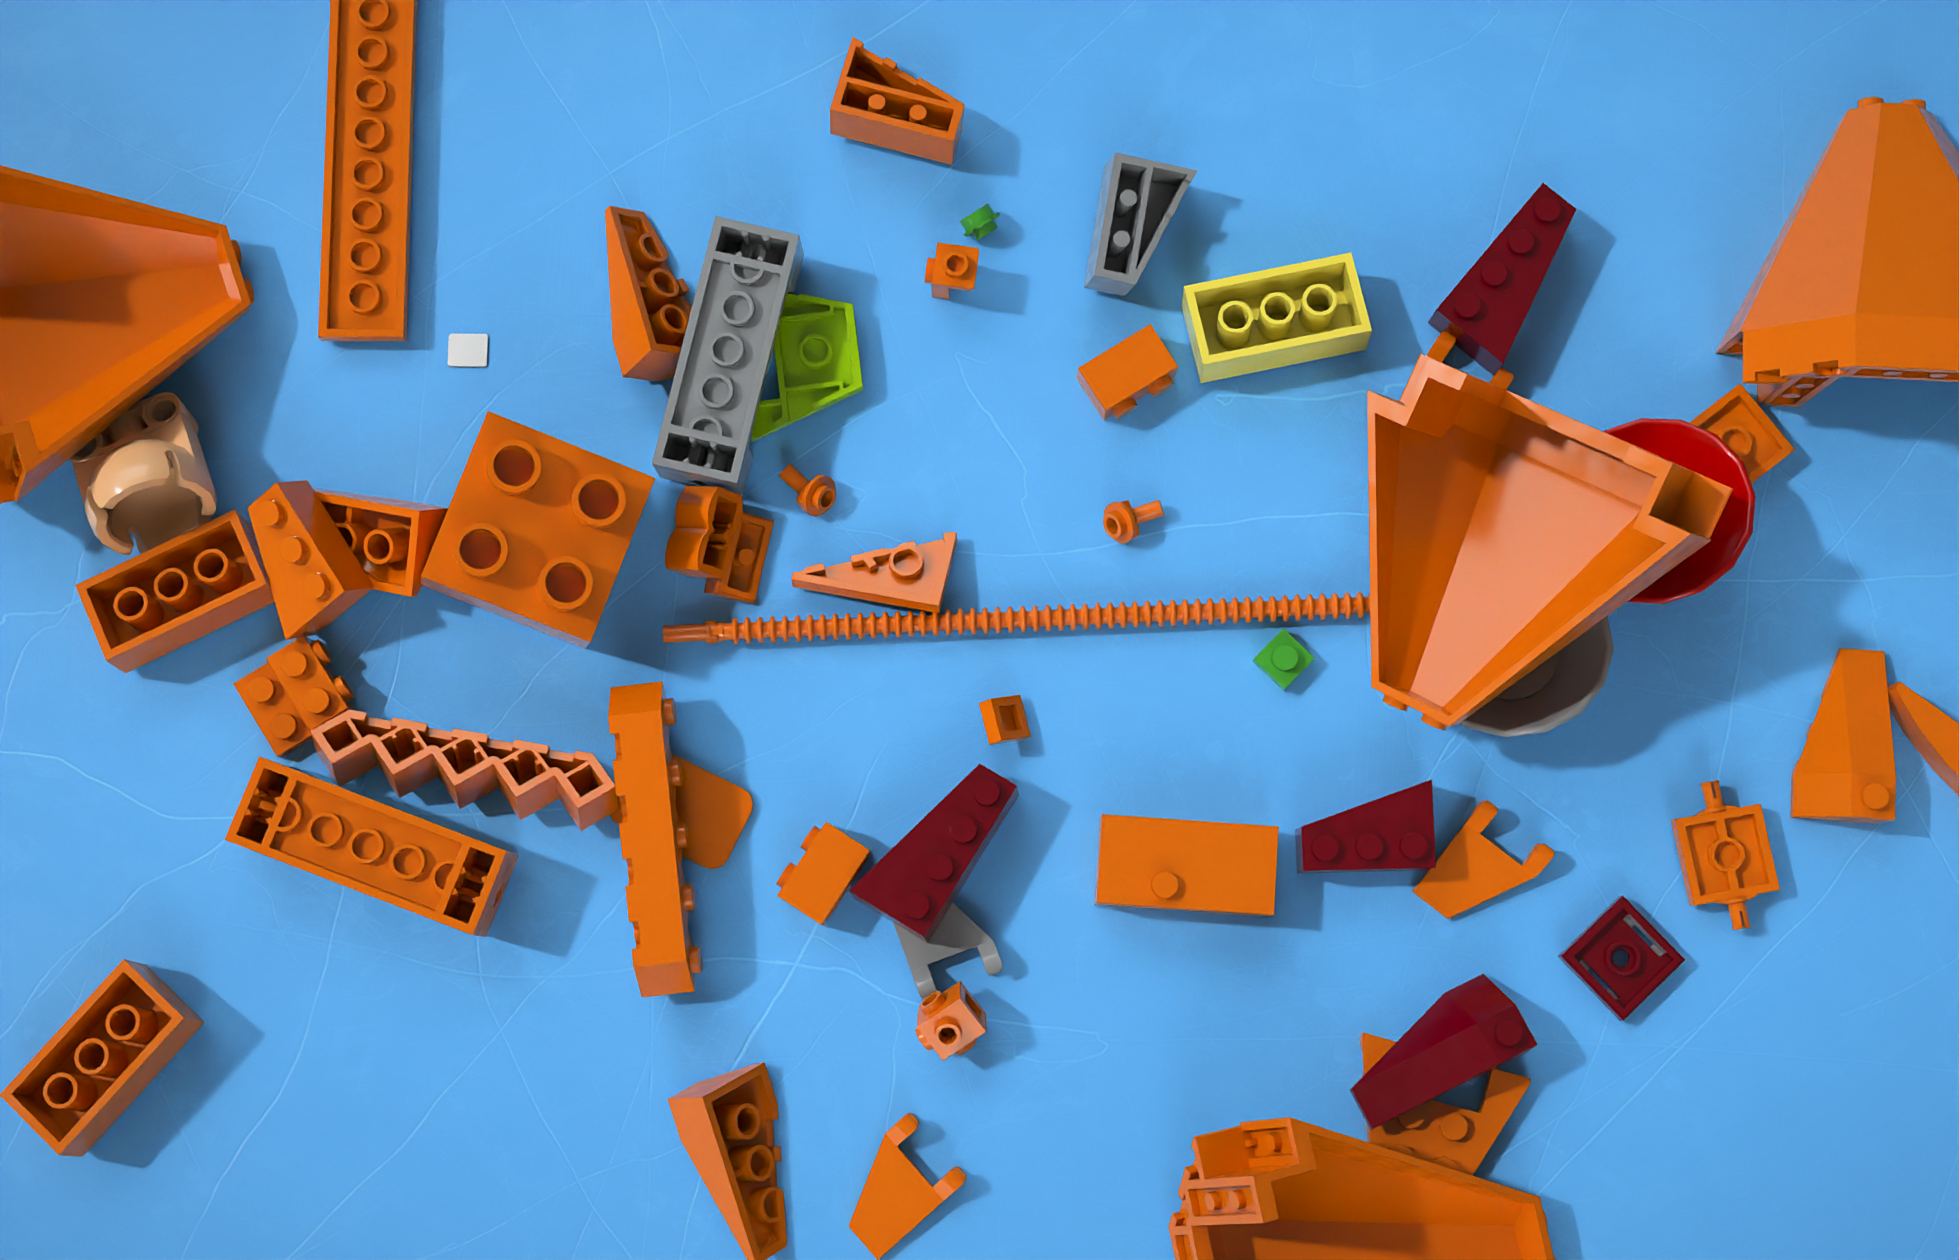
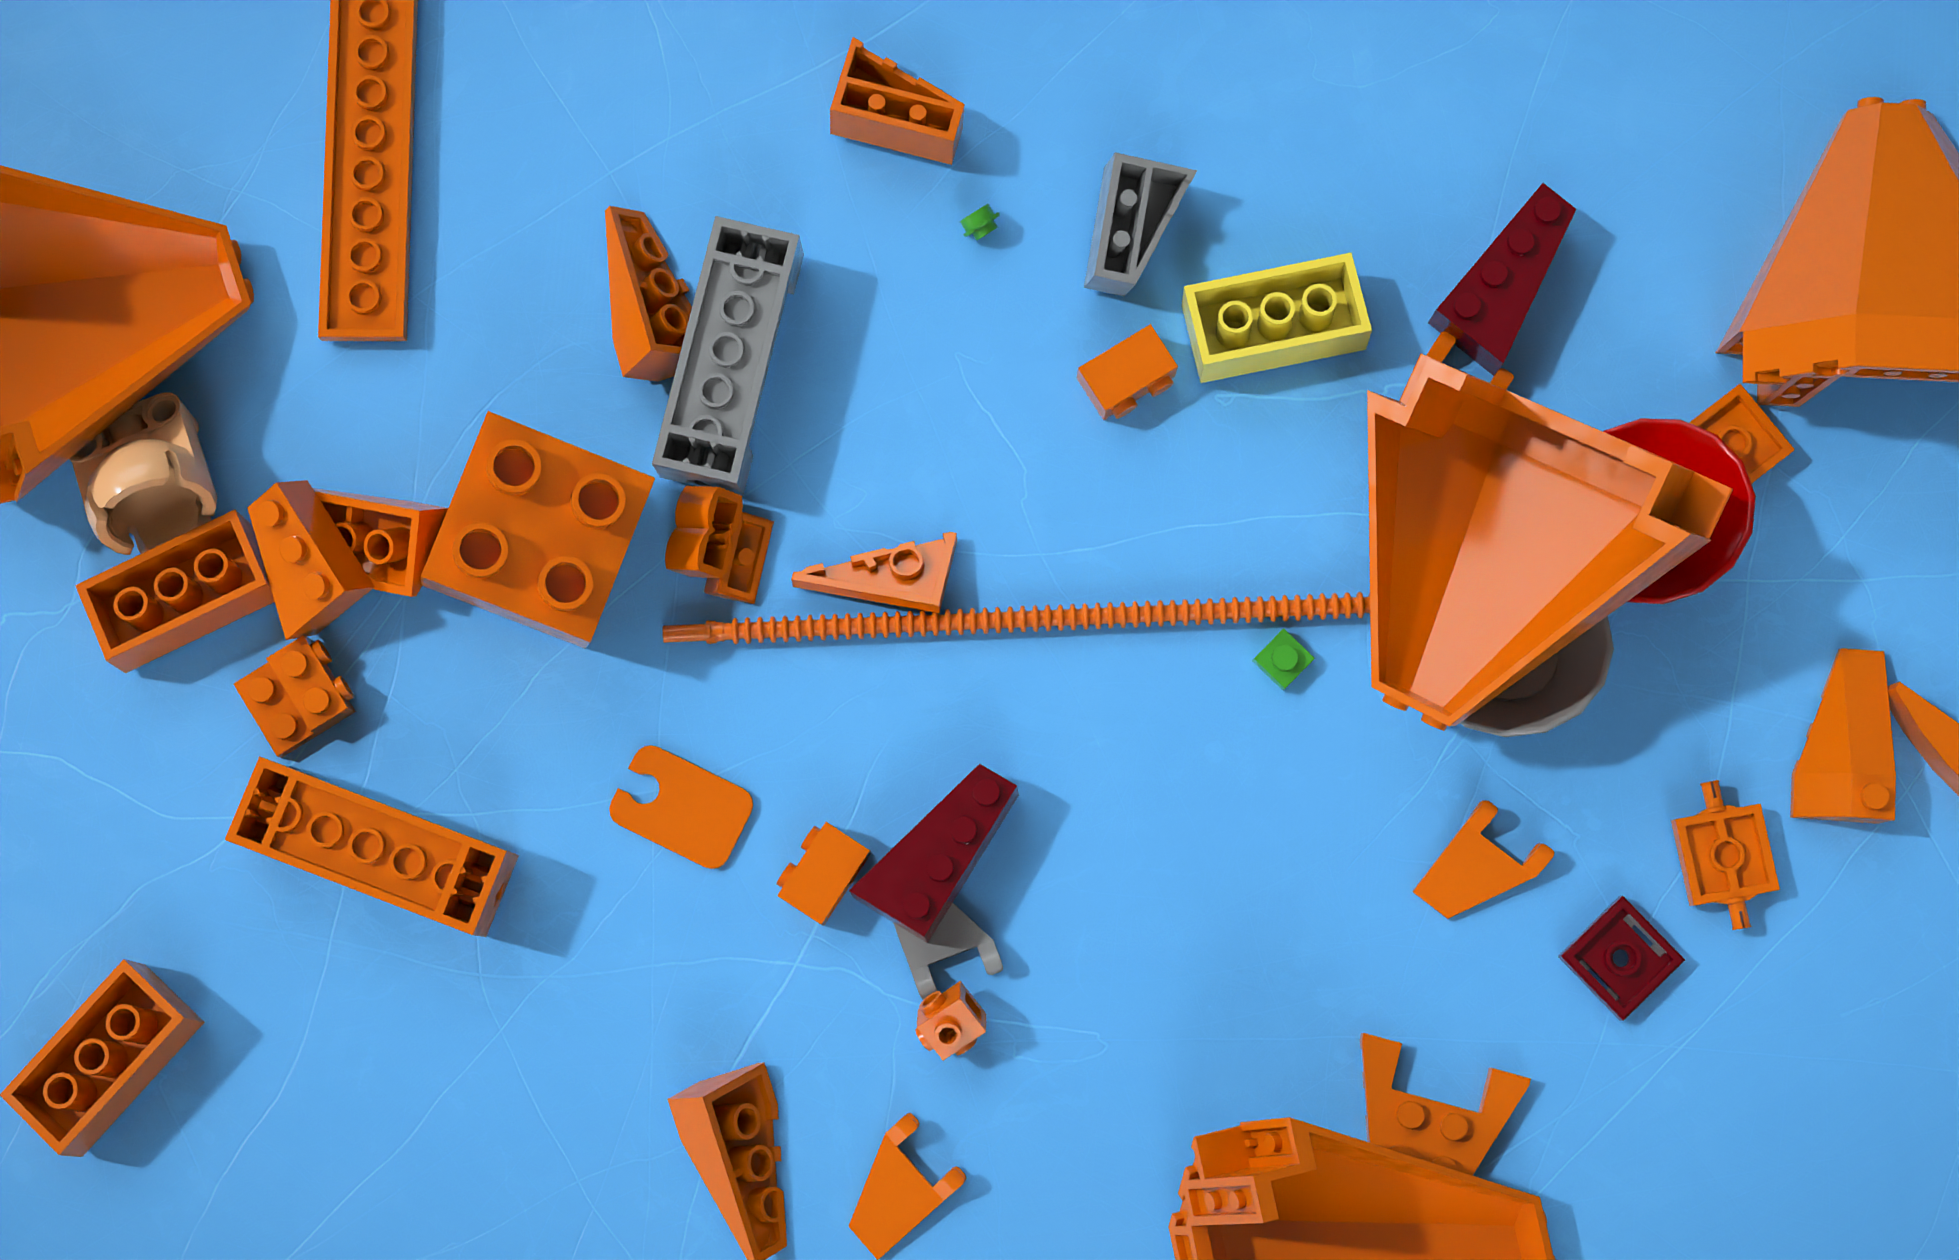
(466, 765): orange brick -> none
(467, 350): white sticker -> none
(653, 839): orange brick -> none
(813, 361): lime wing -> none
(814, 495): orange plate -> none
(952, 269): orange bracket -> none
(1004, 719): orange plate -> none
(1122, 520): orange plate -> none
(1186, 865): orange brick -> none
(1372, 837): dark red wedge -> none
(1451, 1044): dark red wedge -> none

